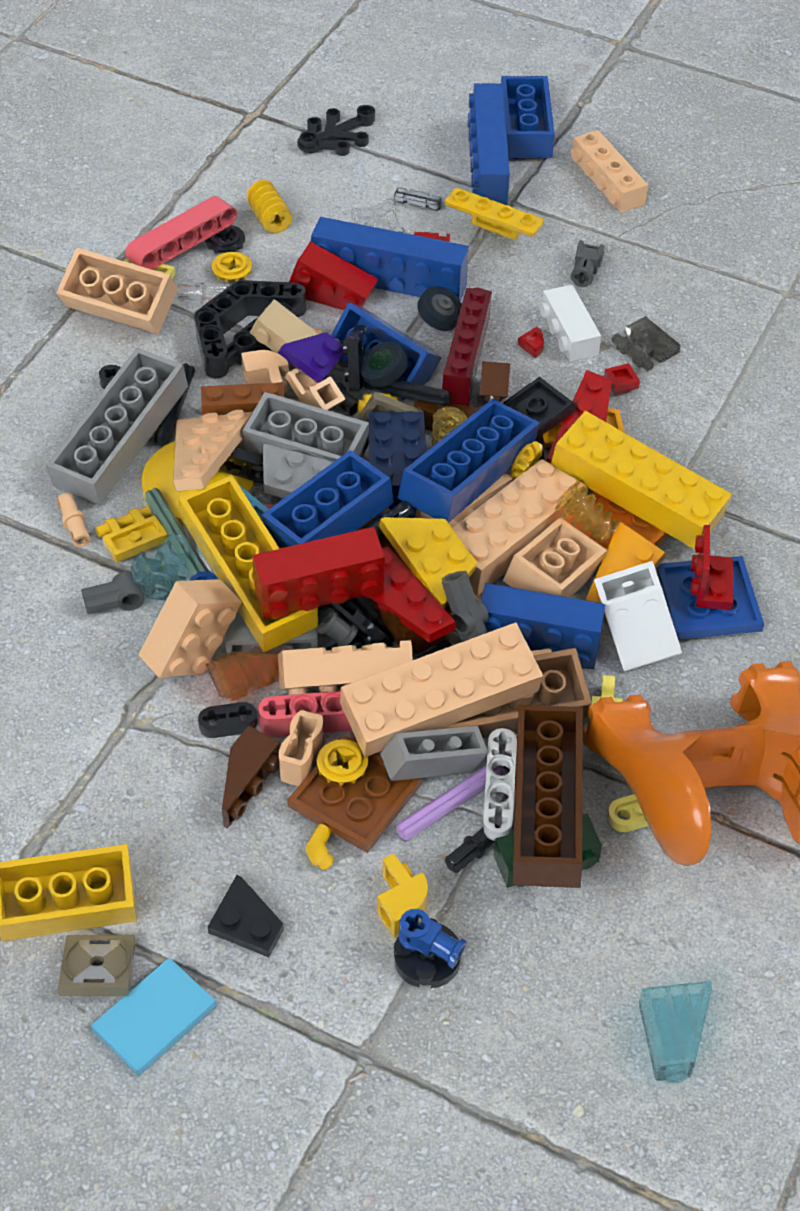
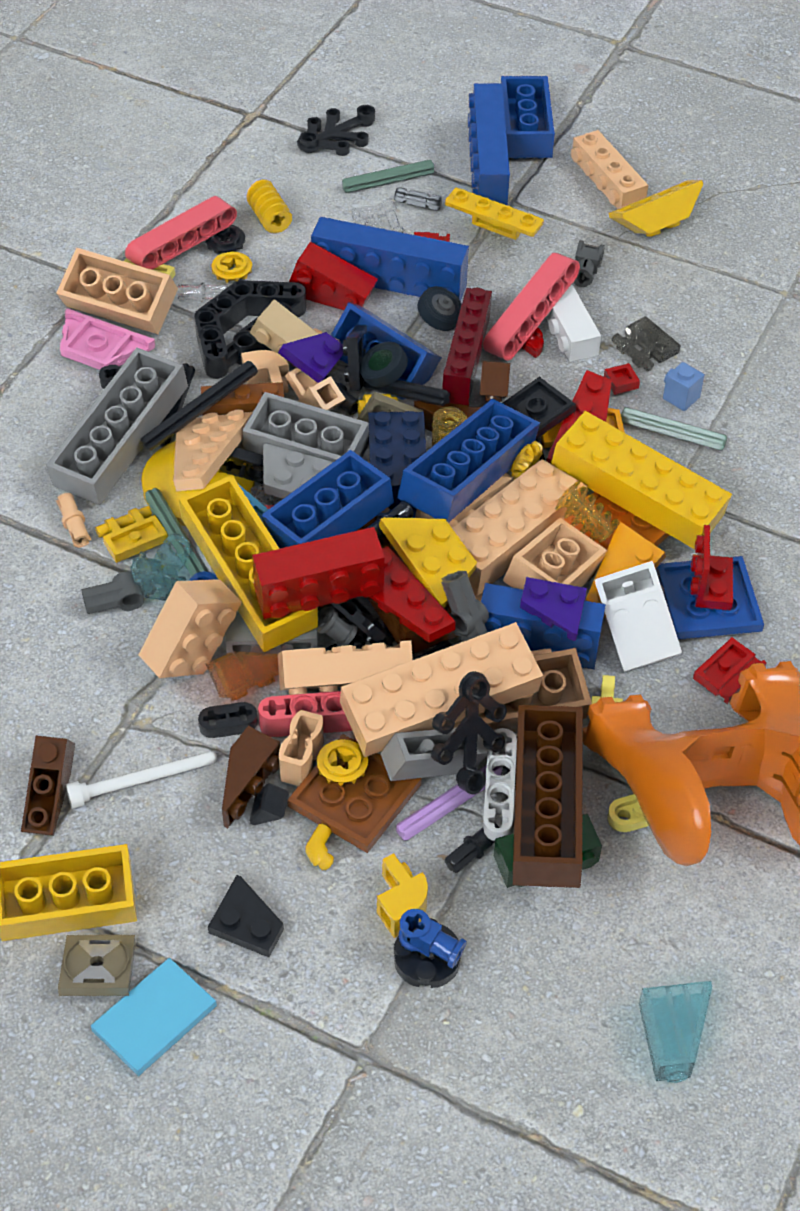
(46, 784): none -> reddish brown slope
(81, 792): none -> white piece
(99, 342): none -> bright pink wing
(199, 405): none -> black axle
(269, 804): none -> black slope
(388, 176): none -> sand green axle
(472, 690): none -> black plant
(531, 306): none -> coral beam
(554, 604): none -> dark purple wing
(660, 209): none -> yellow wedge
(673, 428): none -> axle
(683, 386): none -> medium blue brick
(723, 668): none -> red plate

